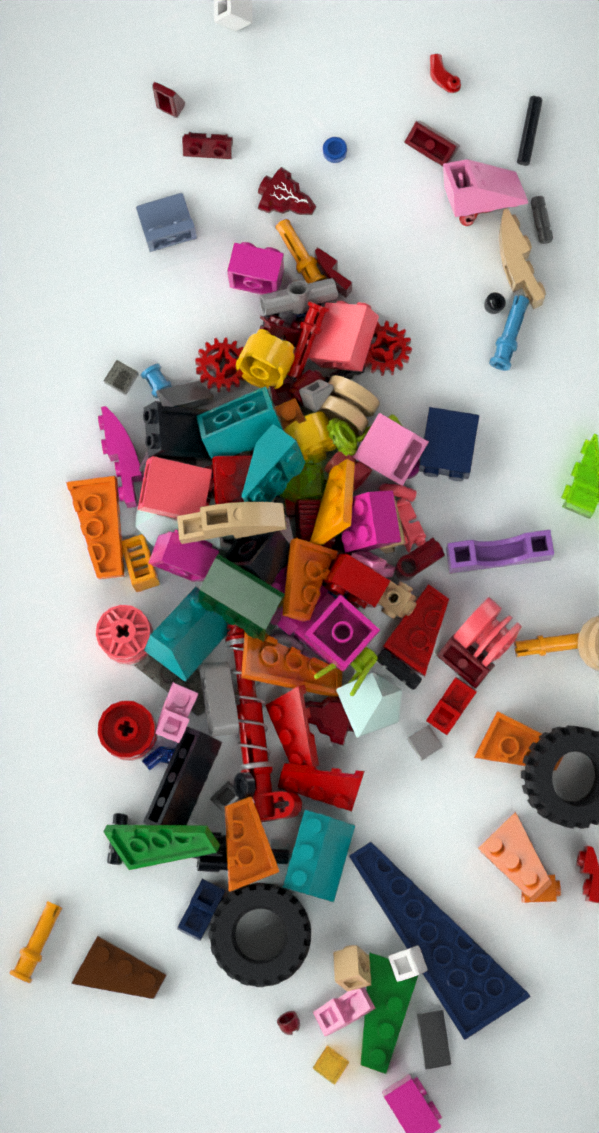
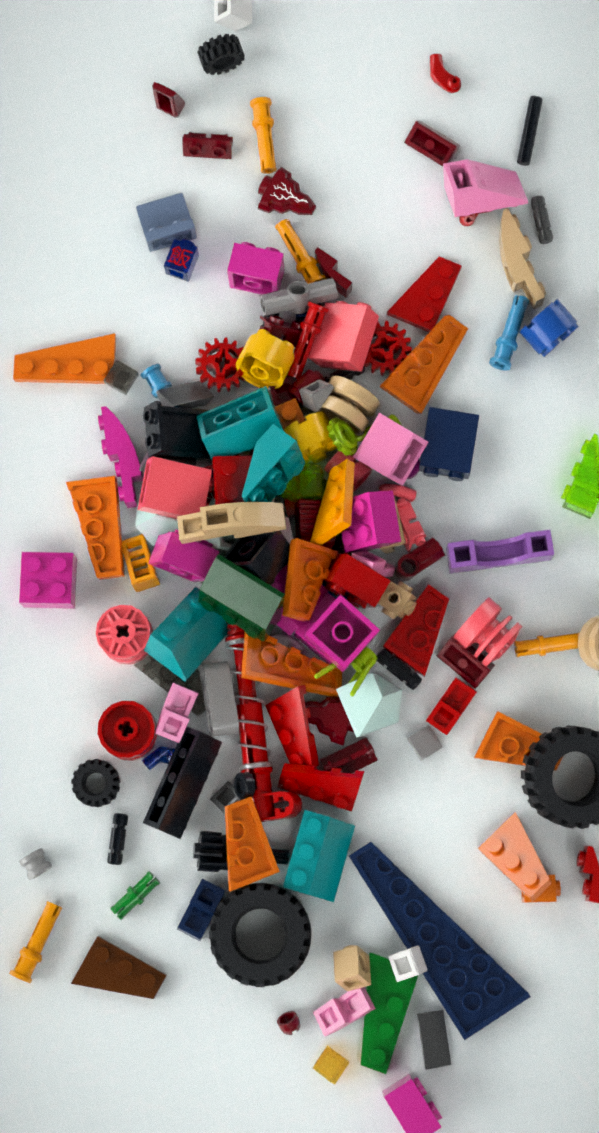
(35, 864): none -> light grey wheel
(48, 580): none -> dark pink brick
(73, 362): none -> orange wing
(80, 778): none -> black tyre
(135, 895): none -> green pin
(159, 844): green wing -> none
(181, 259): none -> clear blue brick
(221, 54): none -> black tyre
(262, 124): none -> light orange pin
(334, 149): blue tile -> none
(351, 757): none -> dark red hinge
(424, 367): none -> orange wing
(427, 296): none -> red wing
(498, 303): black hinge -> none
(548, 326): none -> blue brick

